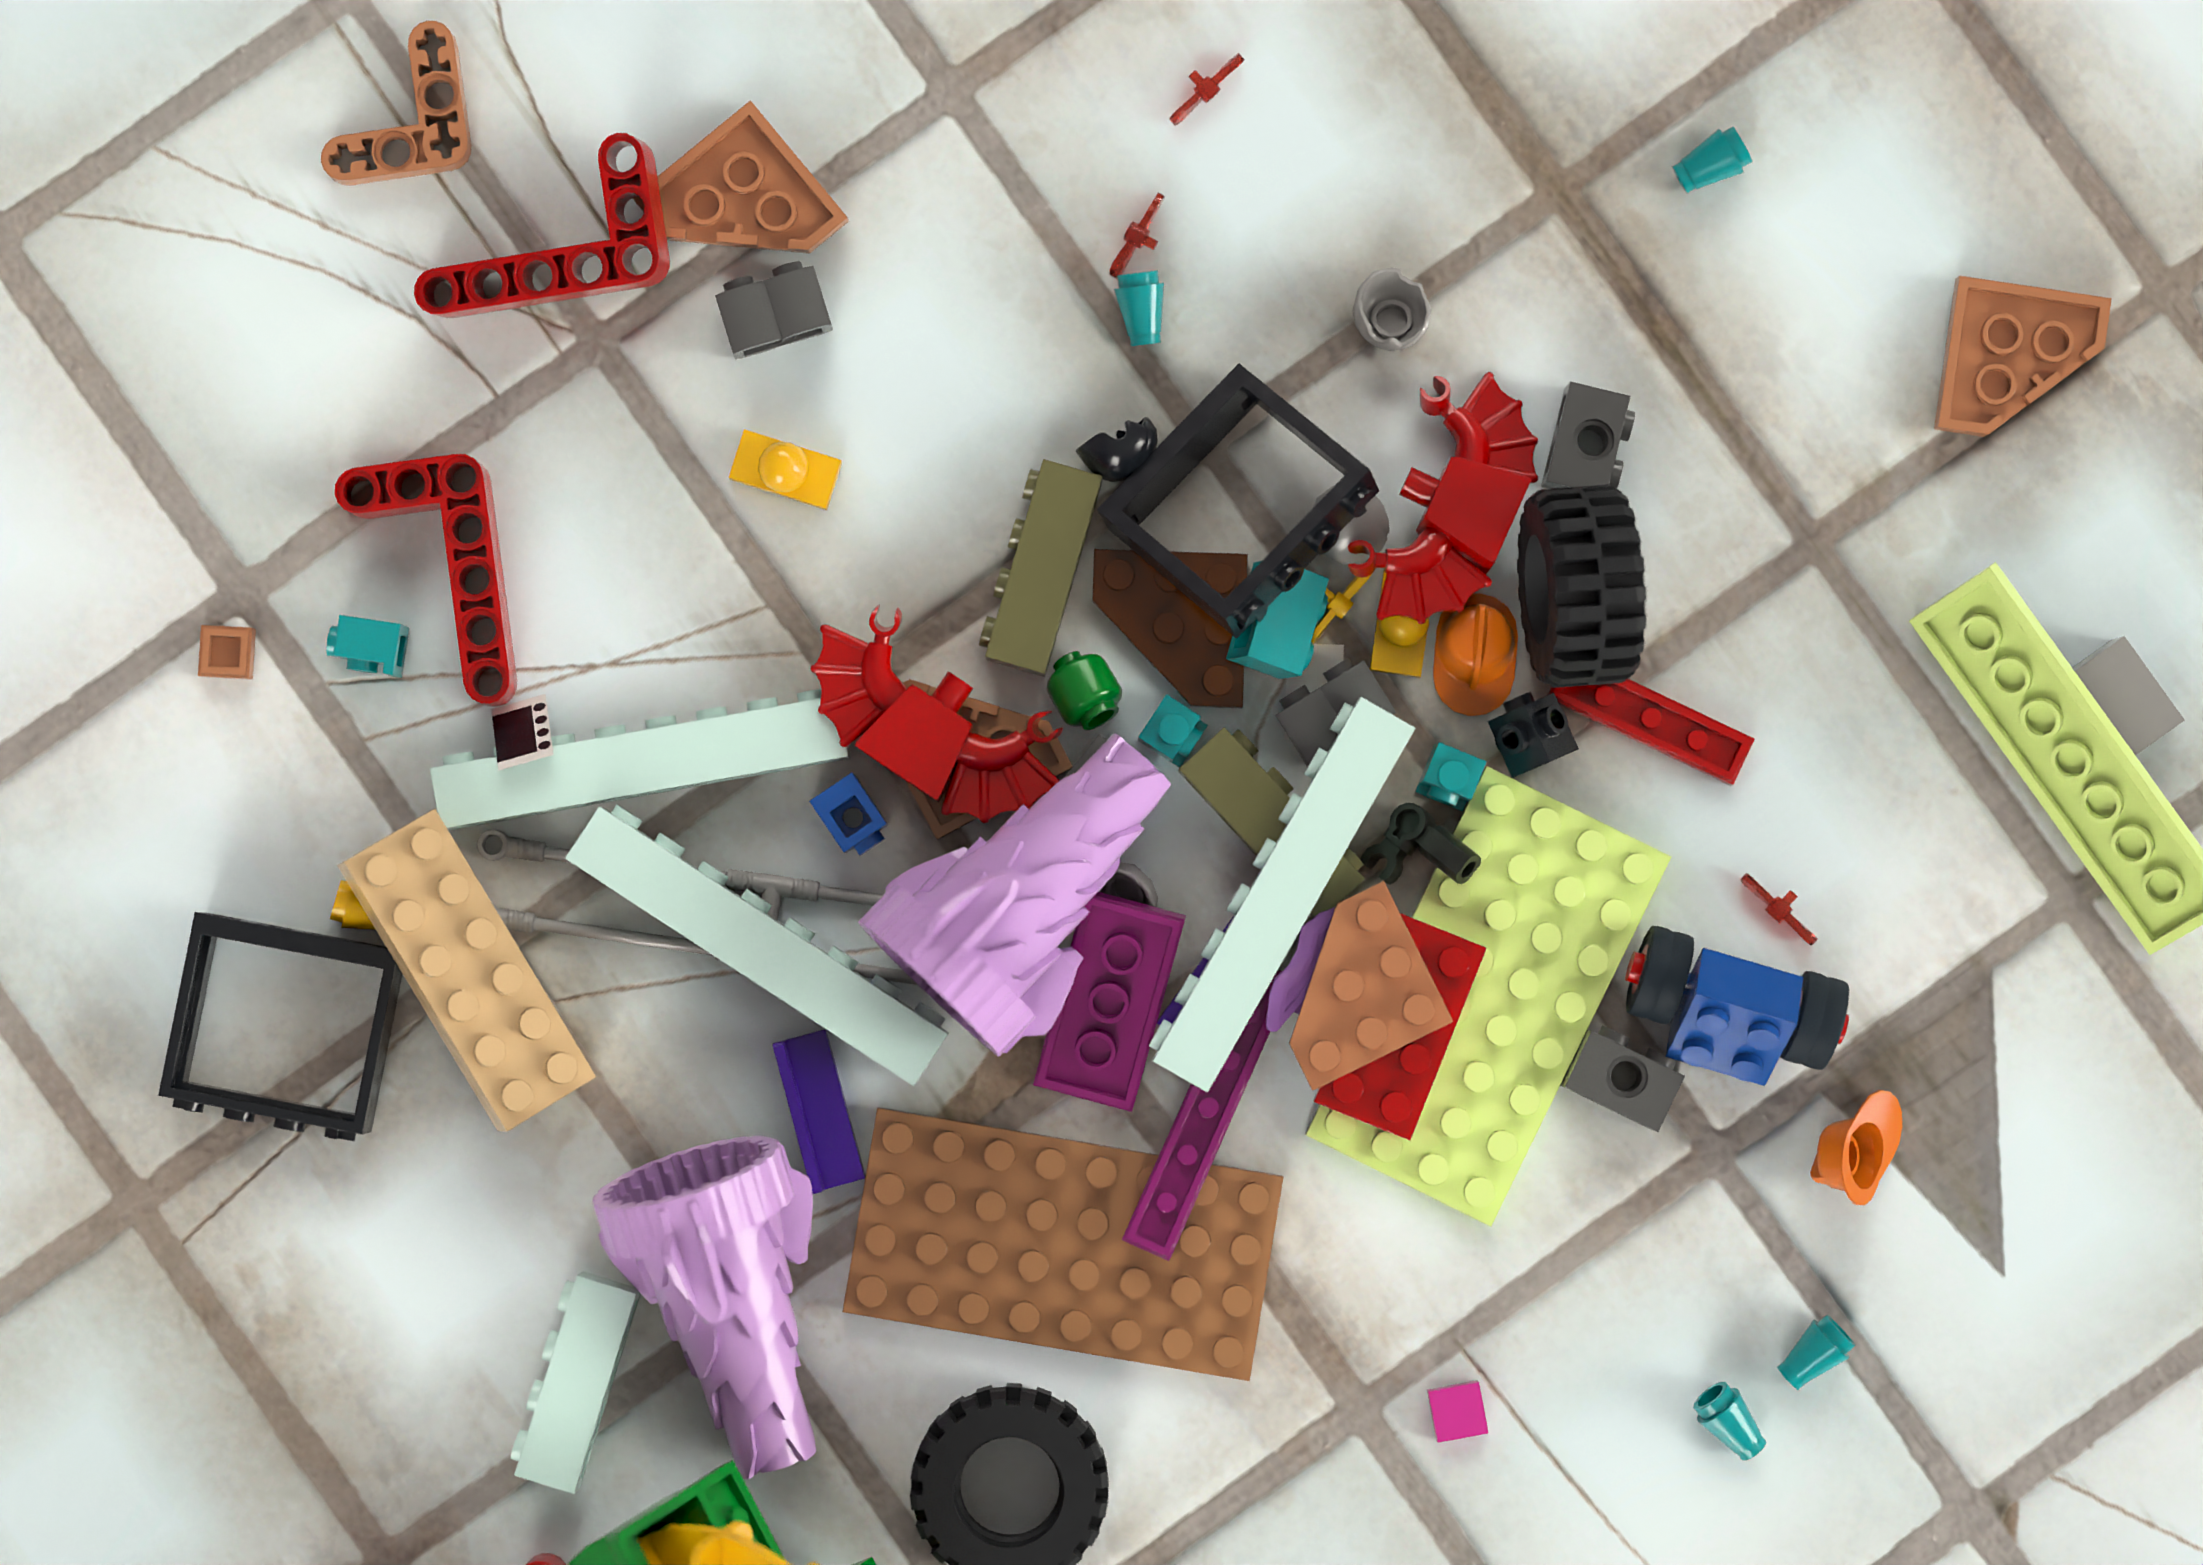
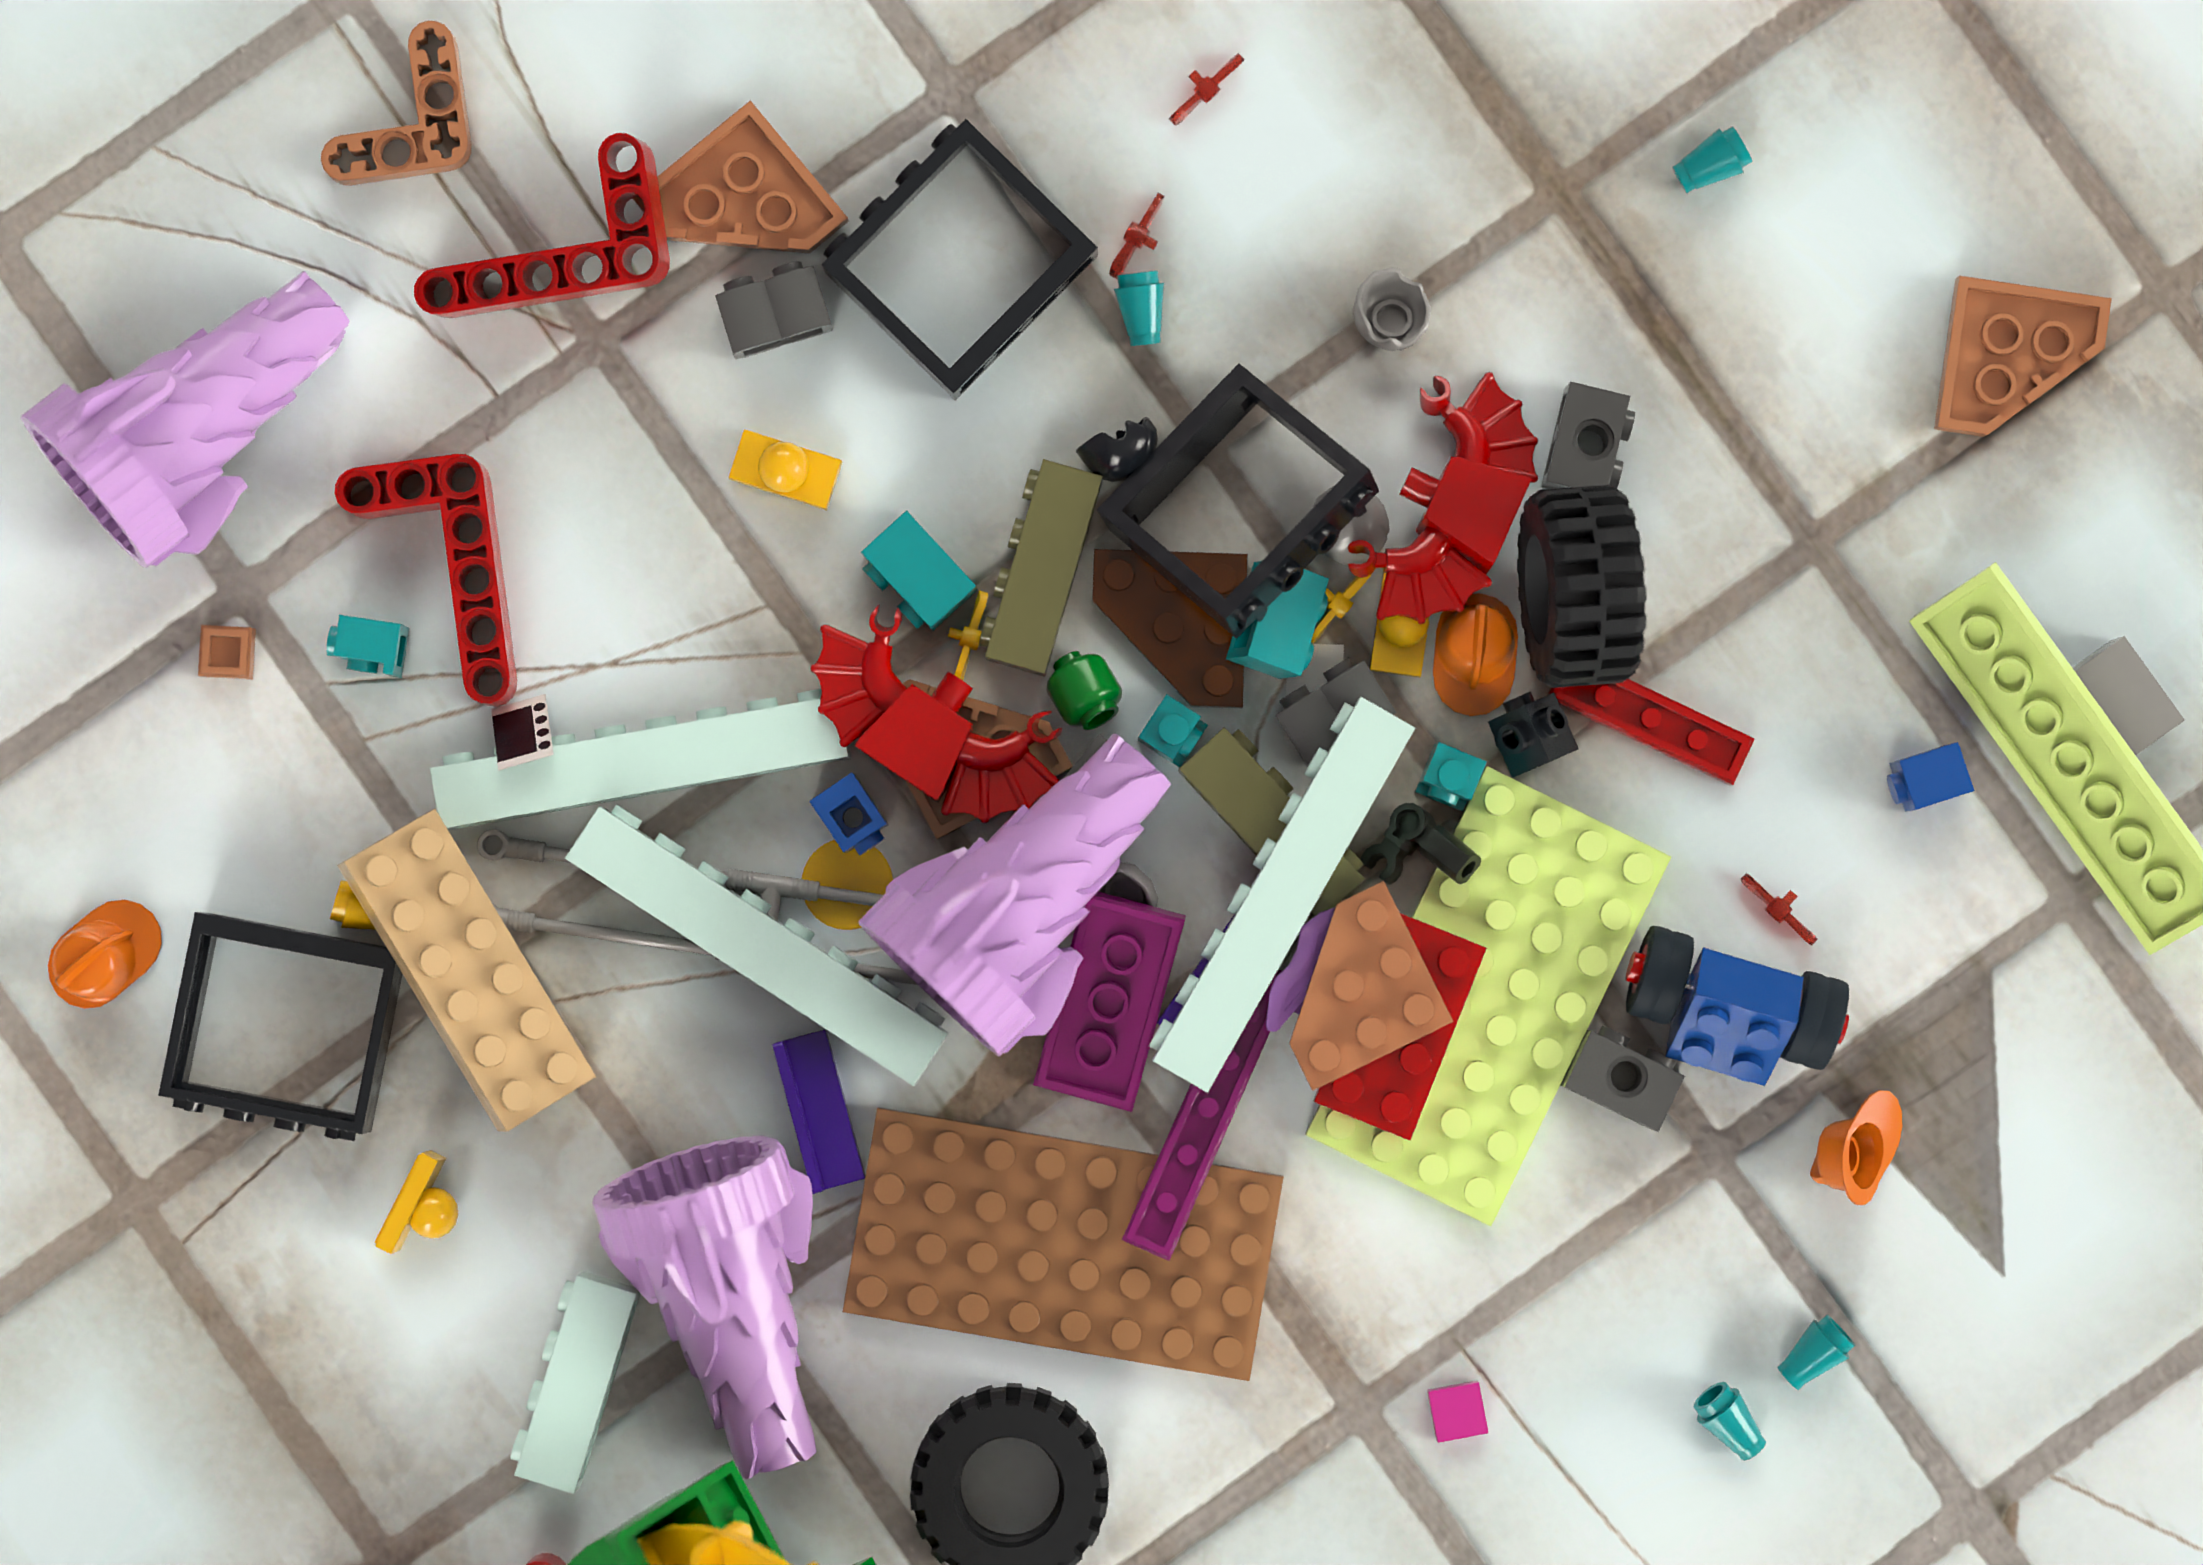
(104, 953): none -> orange piece
(155, 442): none -> lavender cone
(419, 1206): none -> yellow tile
(845, 871): none -> yellow sticker
(918, 572): none -> teal brick
(970, 635): none -> yellow piece
(1017, 317): none -> black window
(1929, 777): none -> blue brick

